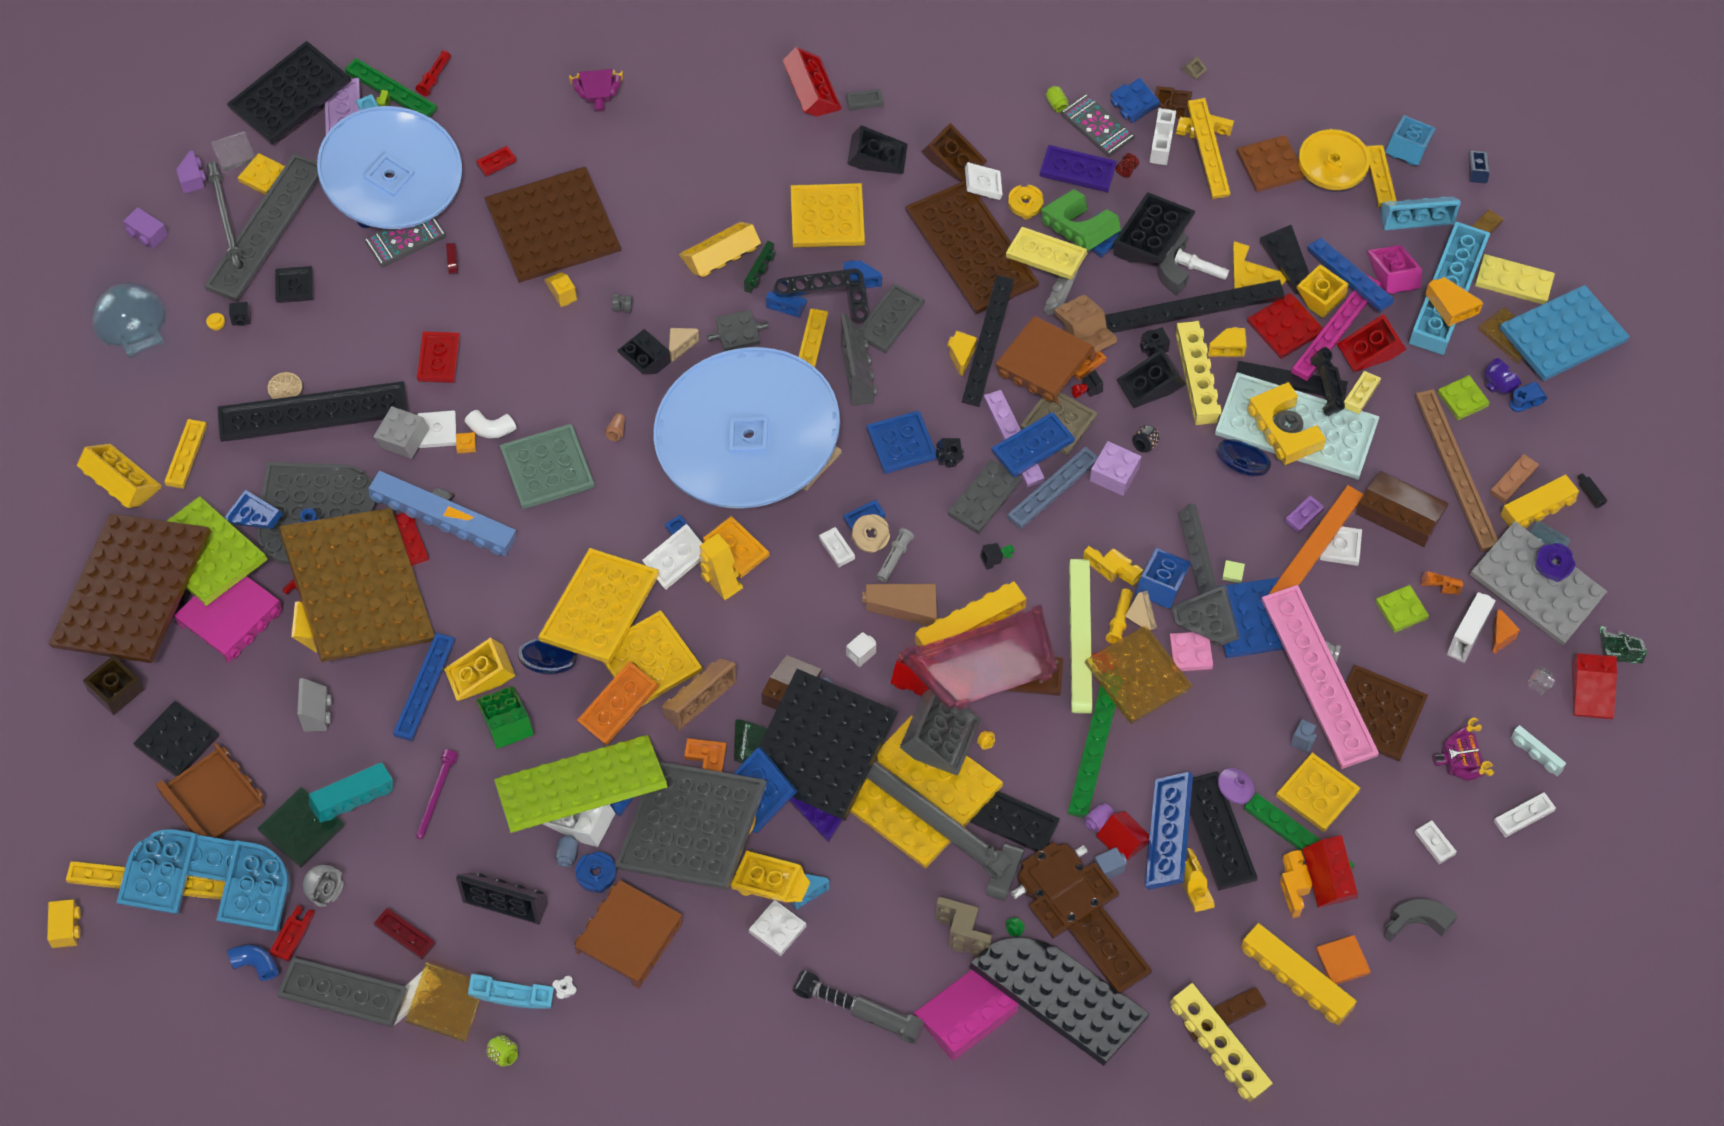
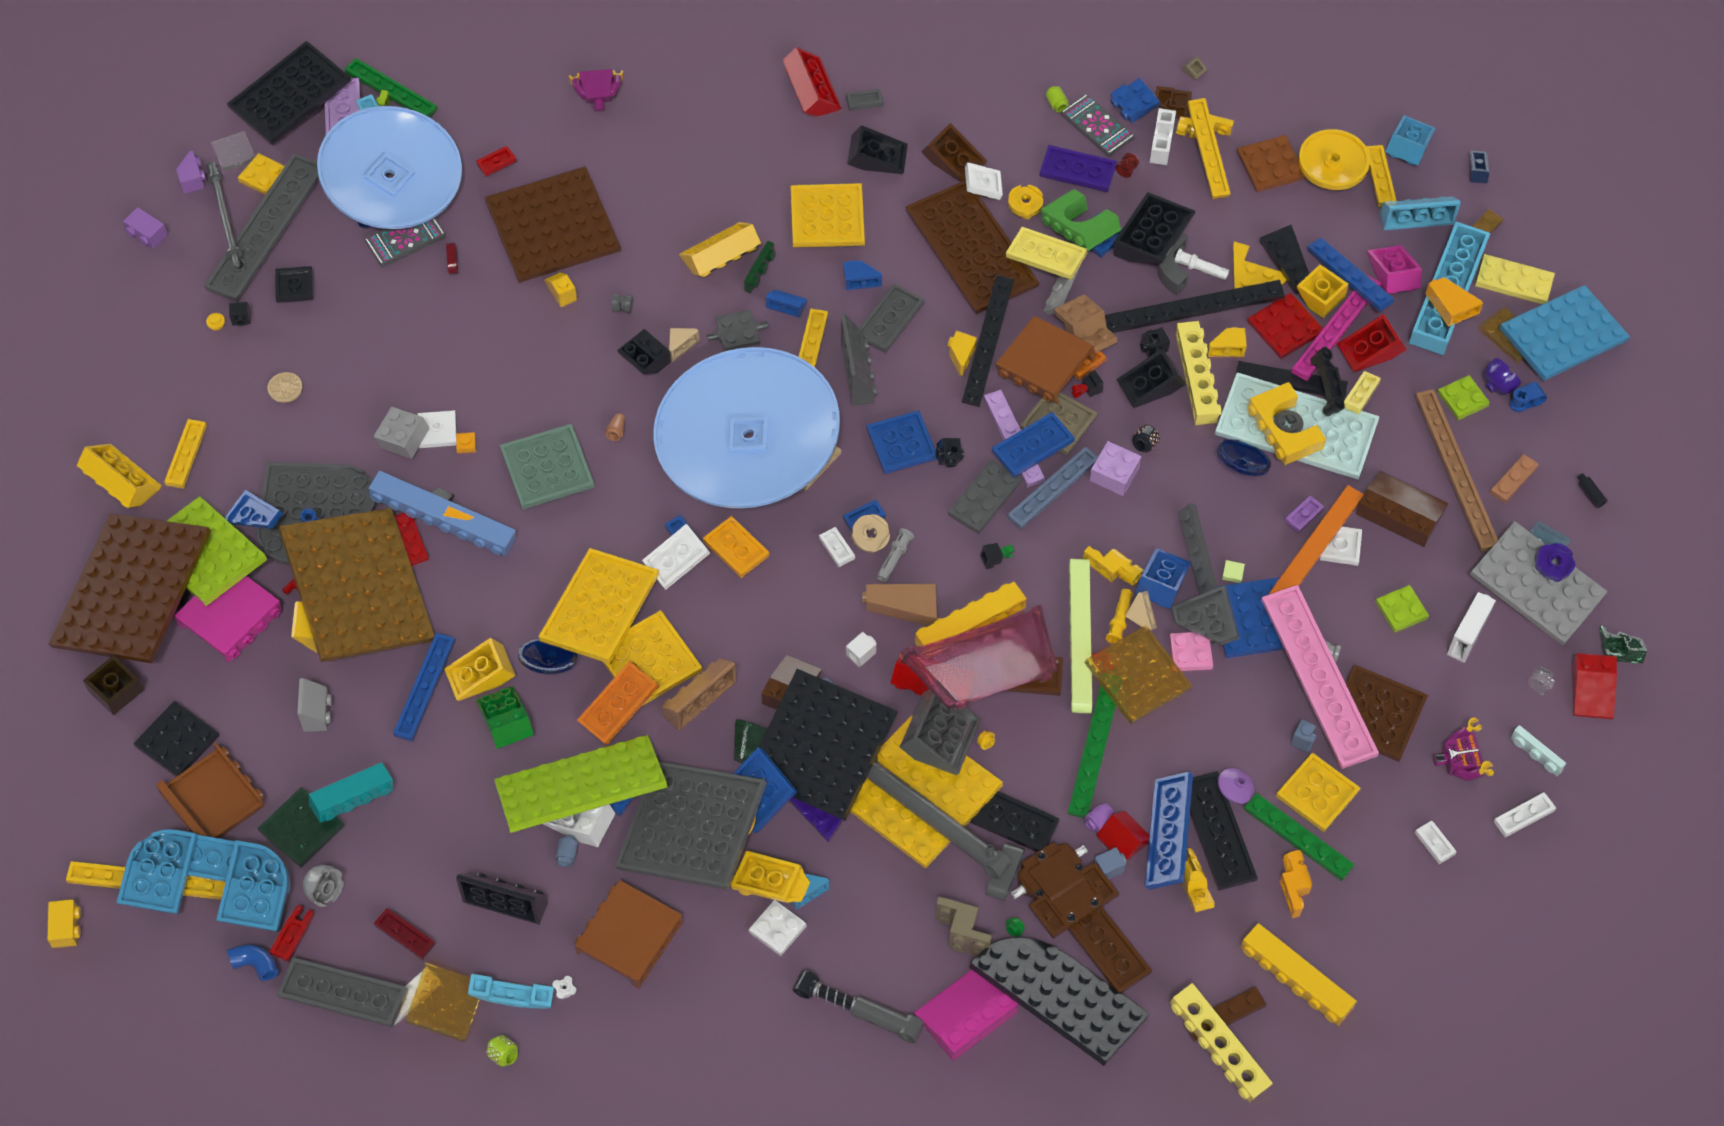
(127, 316): clear light blue windscreen -> none
(310, 411): black plate -> none
(430, 78): red pin -> none
(438, 357): red plate -> none
(448, 759): magenta piece -> none
(490, 428): white cylinder -> none
(599, 882): blue plate -> none
(709, 752): orange plate -> none
(717, 566): yellow wedge -> none
(828, 285): black beam -> none
(1330, 871): red slope -> none
(1343, 960): orange tile -> none
(1421, 911): dark grey arch -> none
(1447, 584): orange slope -> none
(1503, 631): orange slope -> none
(1540, 502): yellow brick -> none

